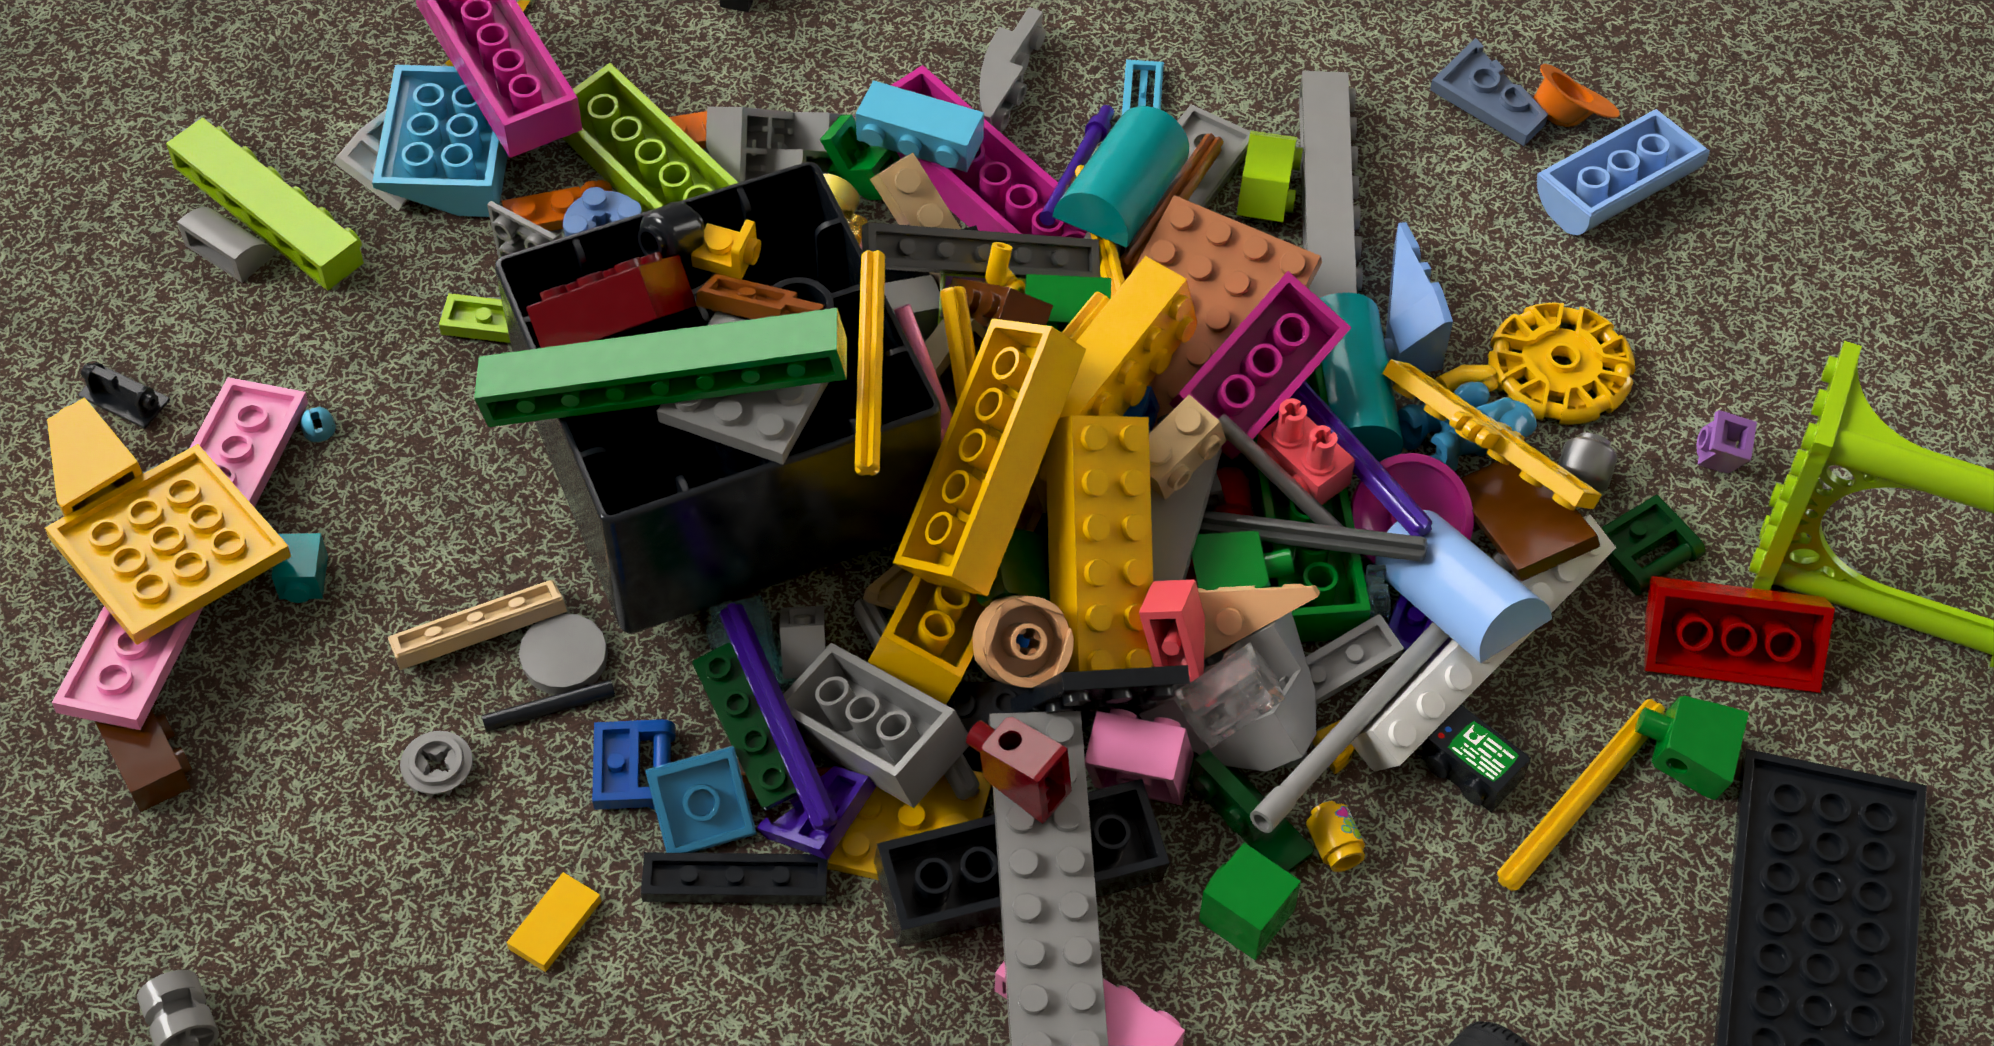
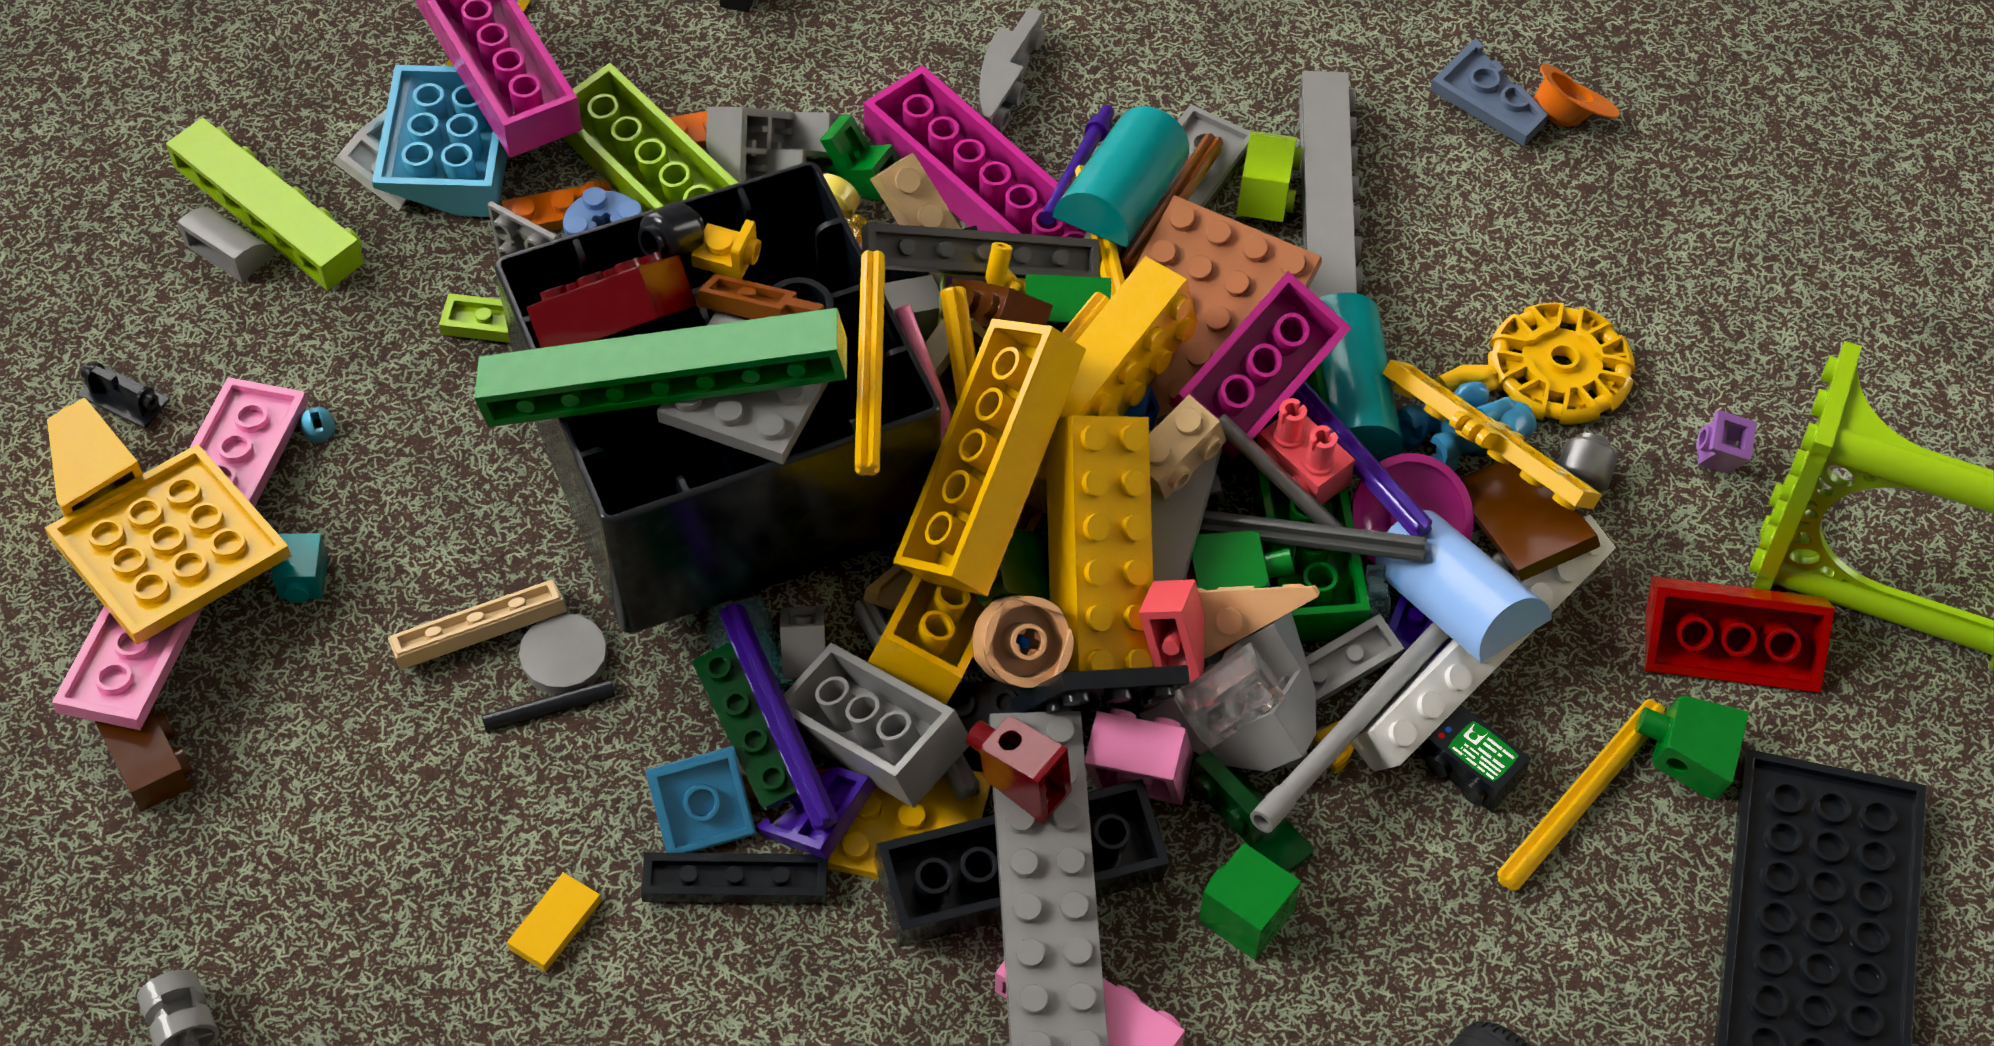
(435, 747): light grey gear -> none
(618, 761): blue plate -> none
(920, 126): medium azure brick -> none
(1143, 66): medium azure tile -> none
(1236, 491): red brick -> none
(1336, 836): yellow brick -> none
(1417, 309): medium blue wedge -> none
(1618, 172): light blue brick -> none
(1643, 531): dark green plate -> none

